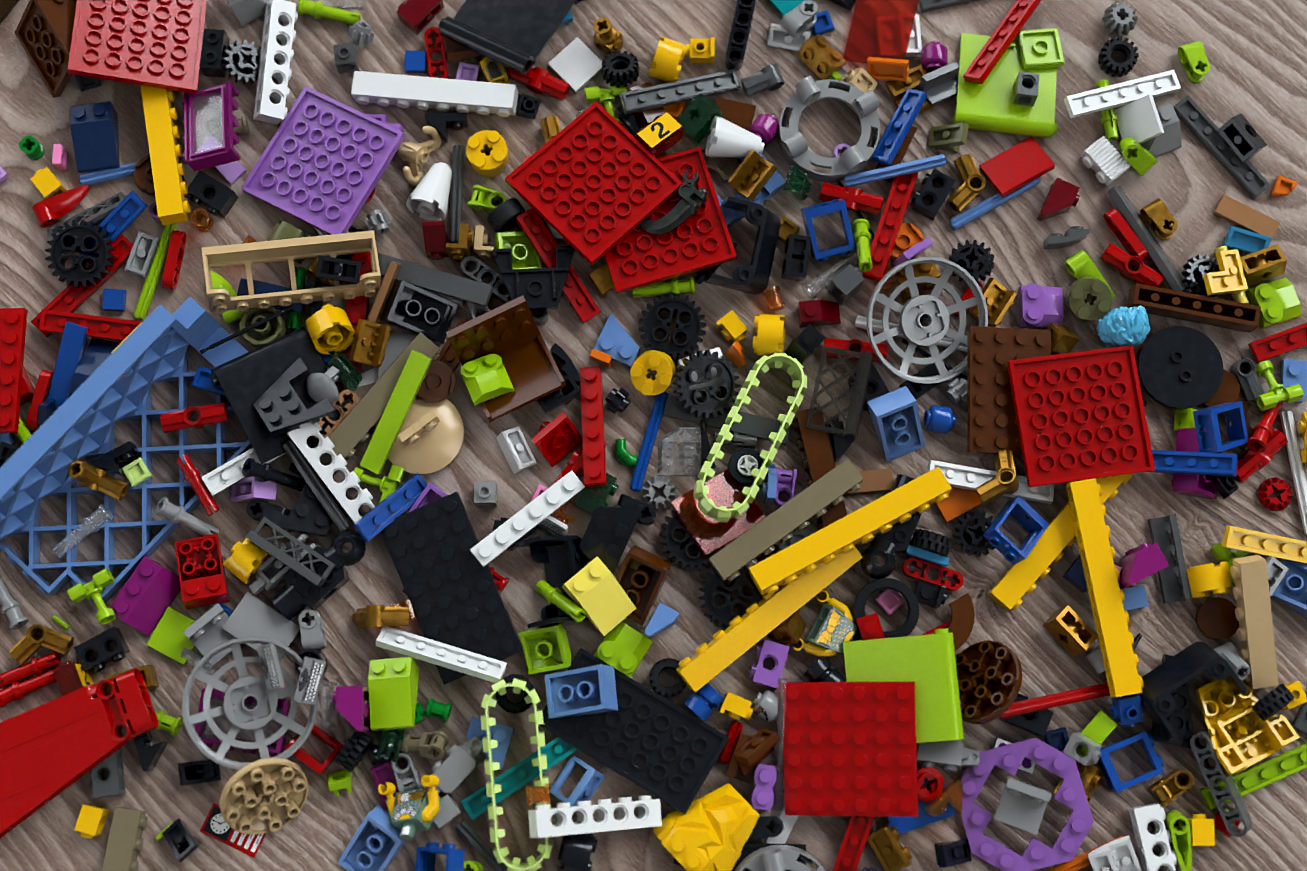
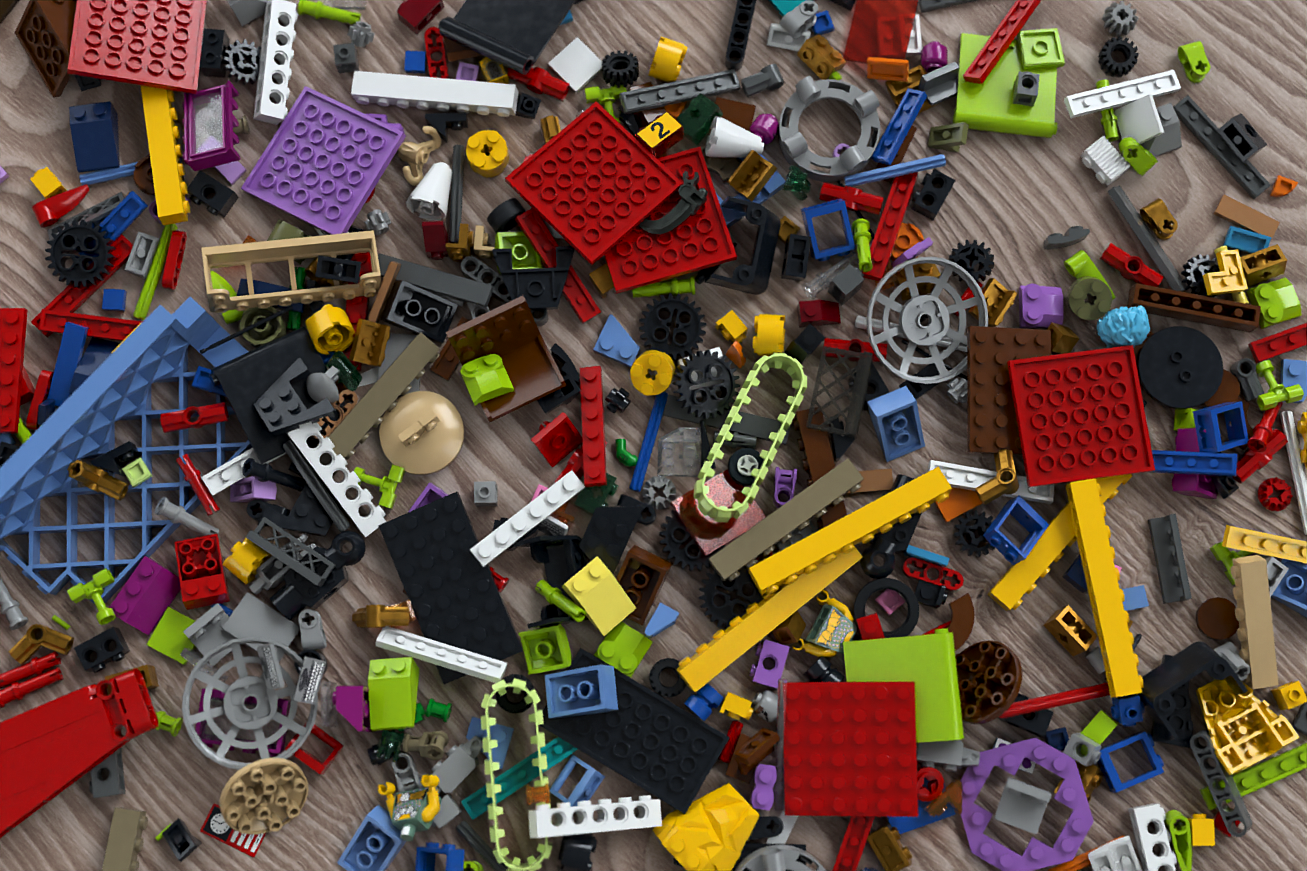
(31, 147): green bush -> none
(59, 157): bright pink tile -> none
(71, 677): clear red brick -> none
(90, 524): clear pin -> none
(91, 820): yellow brick -> none
(148, 753): black slope -> none
(198, 215): clear orange bush -> none
(198, 772): black slope -> none
(340, 780): lime tile -> none
(354, 750): black tyre -> none
(381, 775): magenta tile -> none
(390, 508): blue tile -> none
(396, 412): lime tile -> none
(437, 383): reddish brown tile -> none
(483, 199): lime piece -> none
(516, 449): white slope -> none
(601, 358): orange tile -> none
(607, 37): pearl gold connector -> none
(703, 56): yellow brick -> none
(768, 489): medium blue wing -> none
(773, 298): clear orange bush -> none
(860, 79): tan bracket -> none
(931, 542): black tyre -> none
(939, 419): blue head -> none
(952, 853): black slope -> none
(965, 193): pearl gold piece -> none
(988, 205): medium blue axle -> none
(1016, 166): red tile -> none
(1059, 199): dark red slope -> none
(1125, 234): red beam -> none
(1141, 563): magenta slope -> none
(1168, 788): pearl gold piece -> none
(1208, 579): yellow brick -> none
(1273, 702): black tyre -> none

